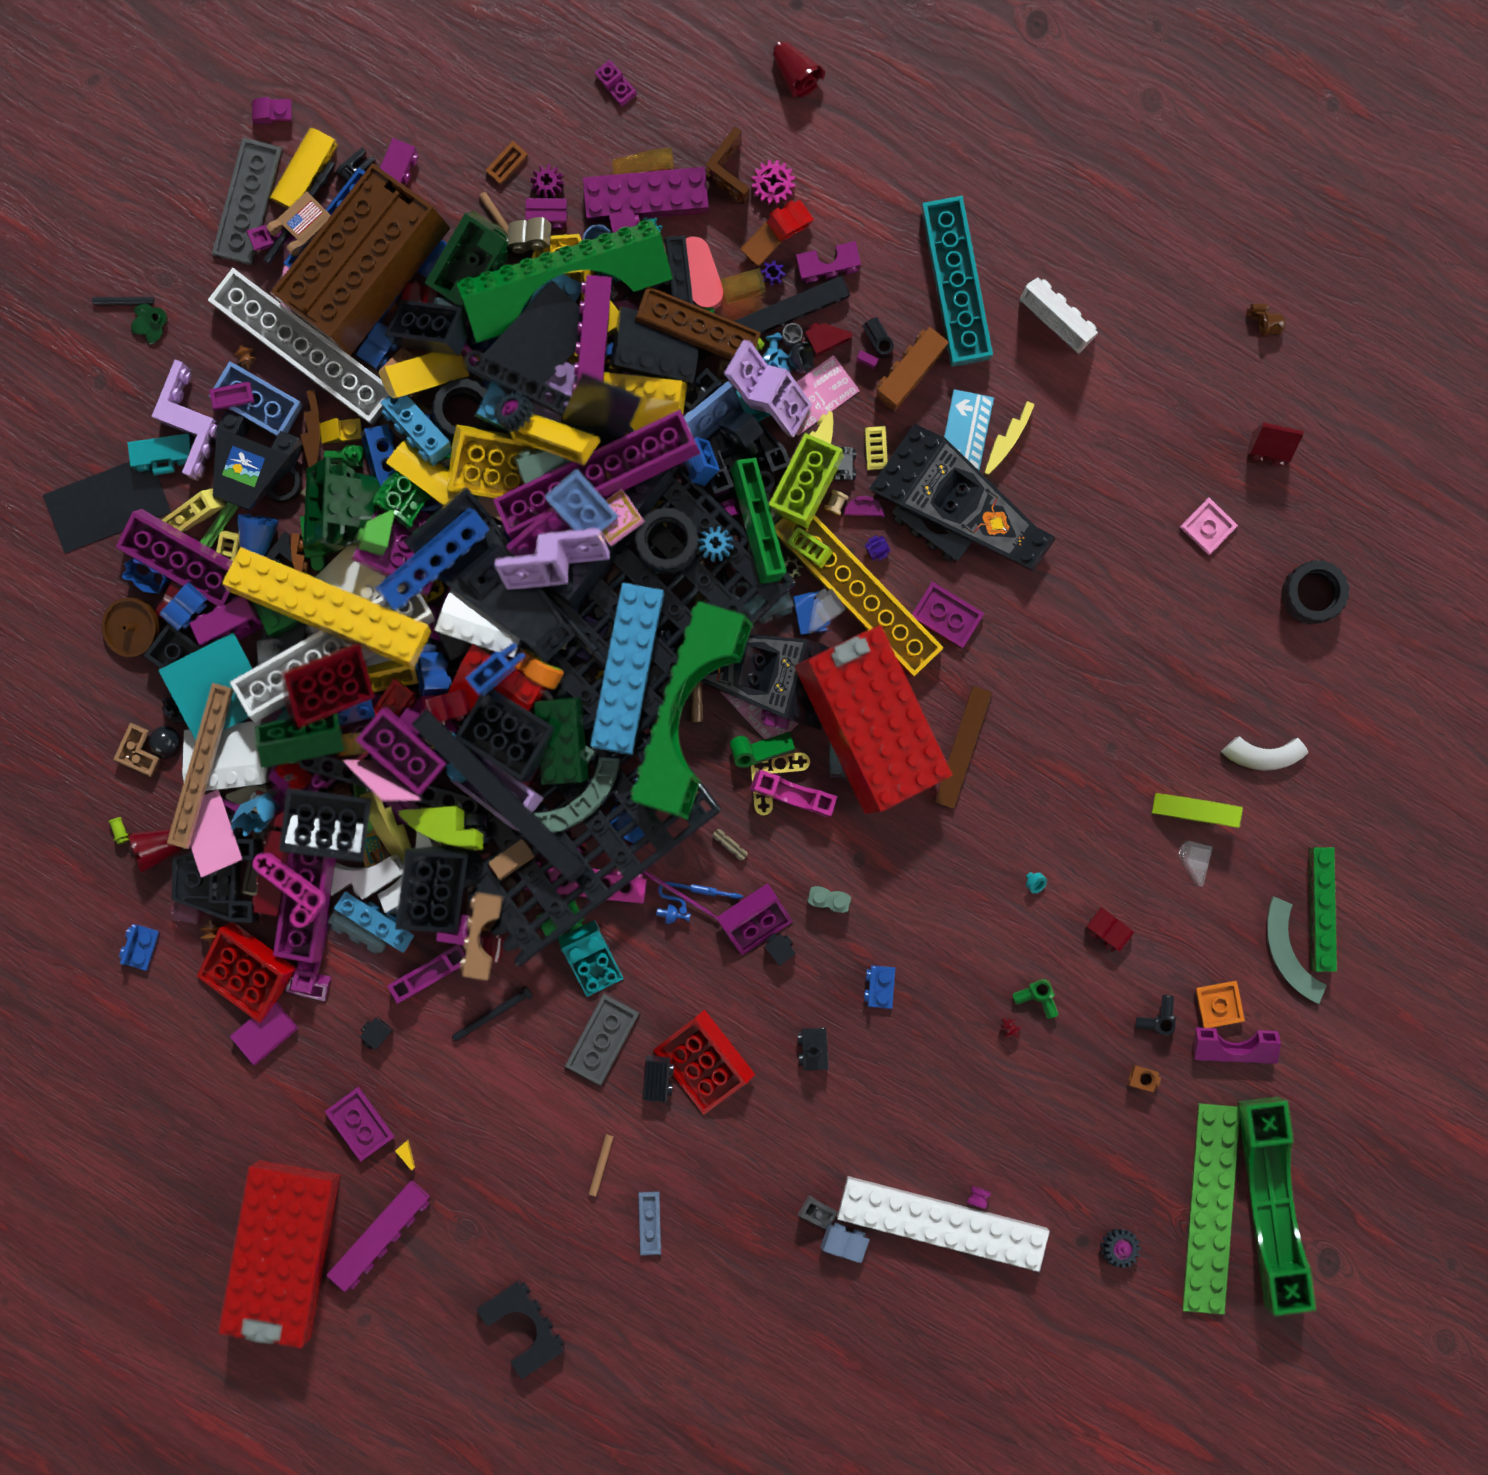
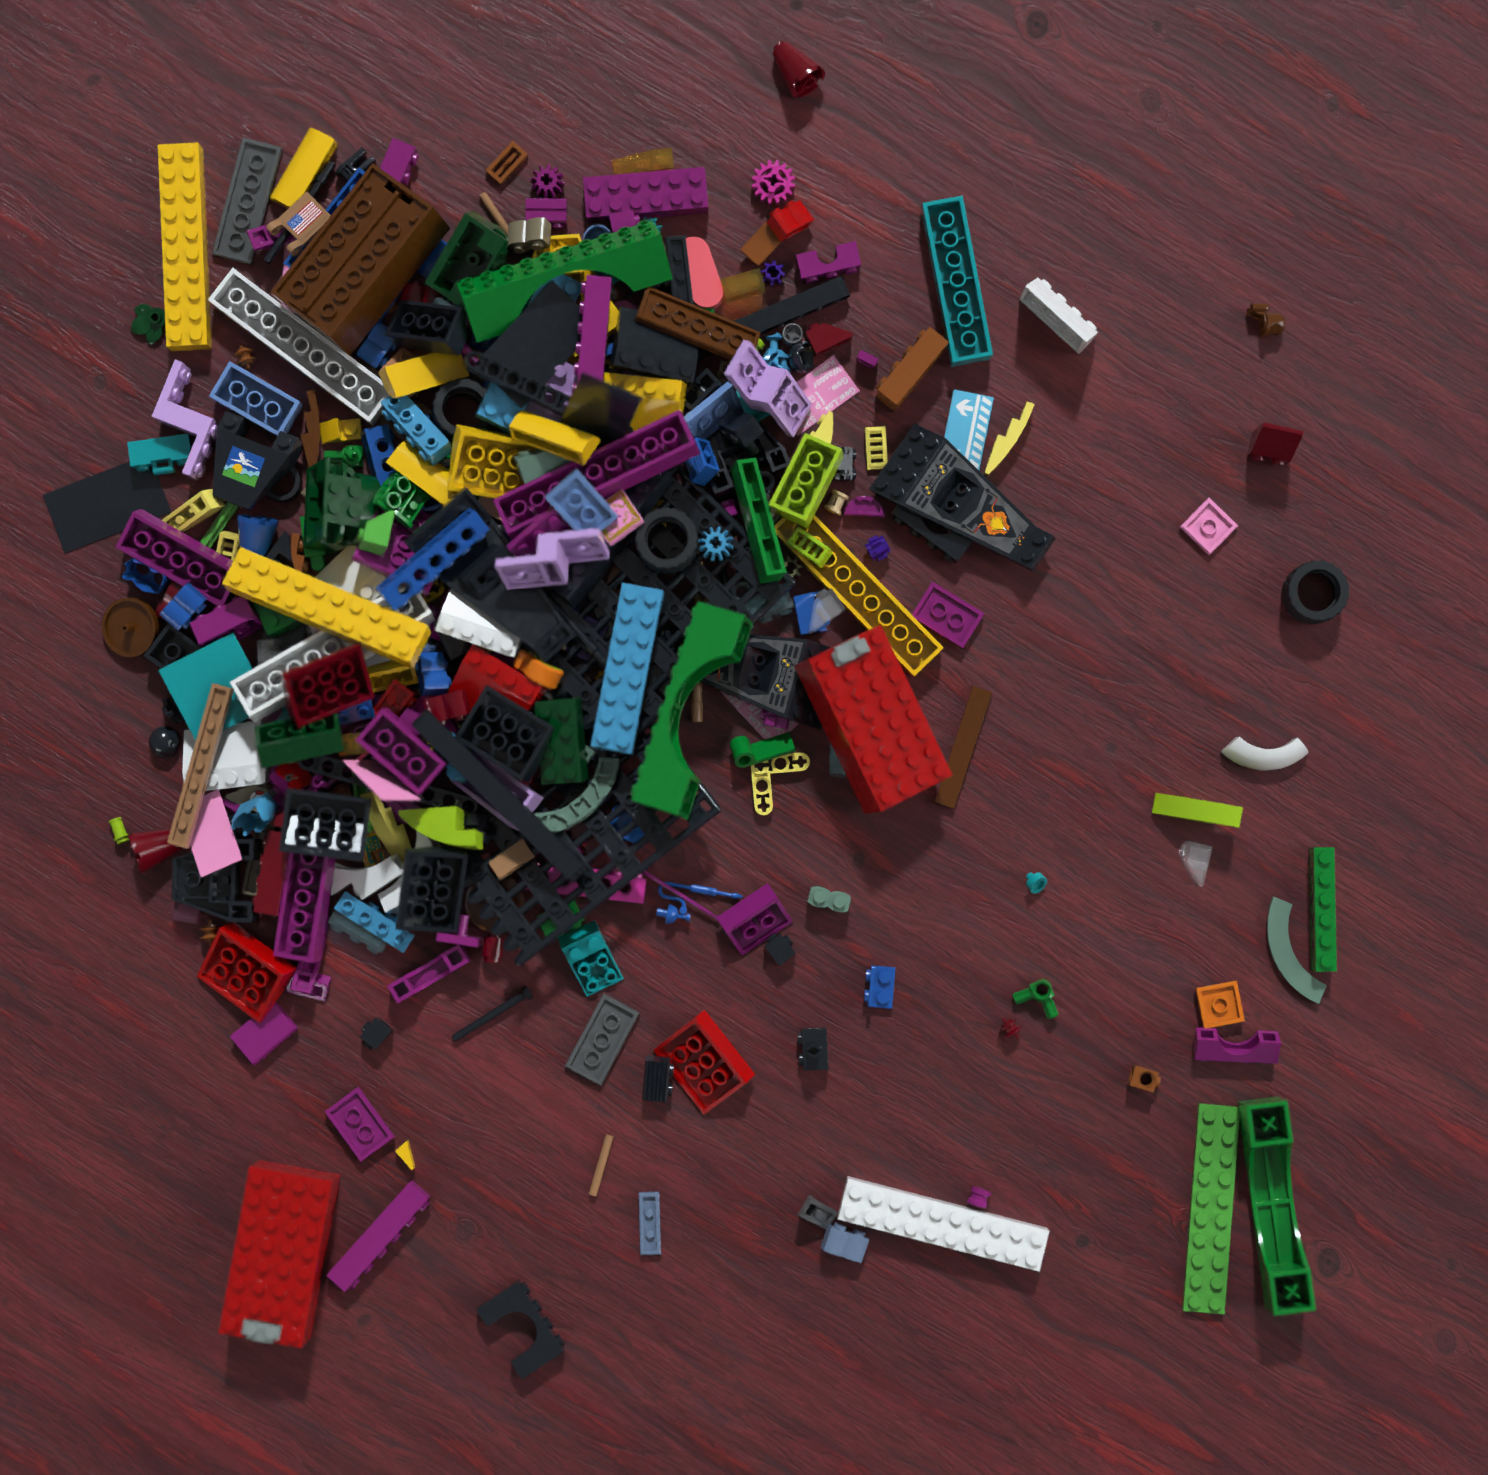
(123, 300): black piece -> none
(131, 752): medium nougat brick -> none
(139, 946): blue bracket -> none
(184, 246): none -> yellow brick
(231, 396): magenta tile -> none
(271, 110): magenta brick -> none
(287, 886): dark pink beam -> none
(477, 961): medium nougat arch -> none
(494, 670): blue hinge -> none
(513, 411): black wheel -> none
(615, 83): magenta slope -> none
(721, 177): reddish brown bracket -> none
(730, 844): dark tan axle -> none
(793, 794): dark pink arch -> none
(878, 336): black piece -> none
(1109, 929): dark red brick -> none
(1120, 1248): black wheel -> none
(1167, 1008): black axle -> none

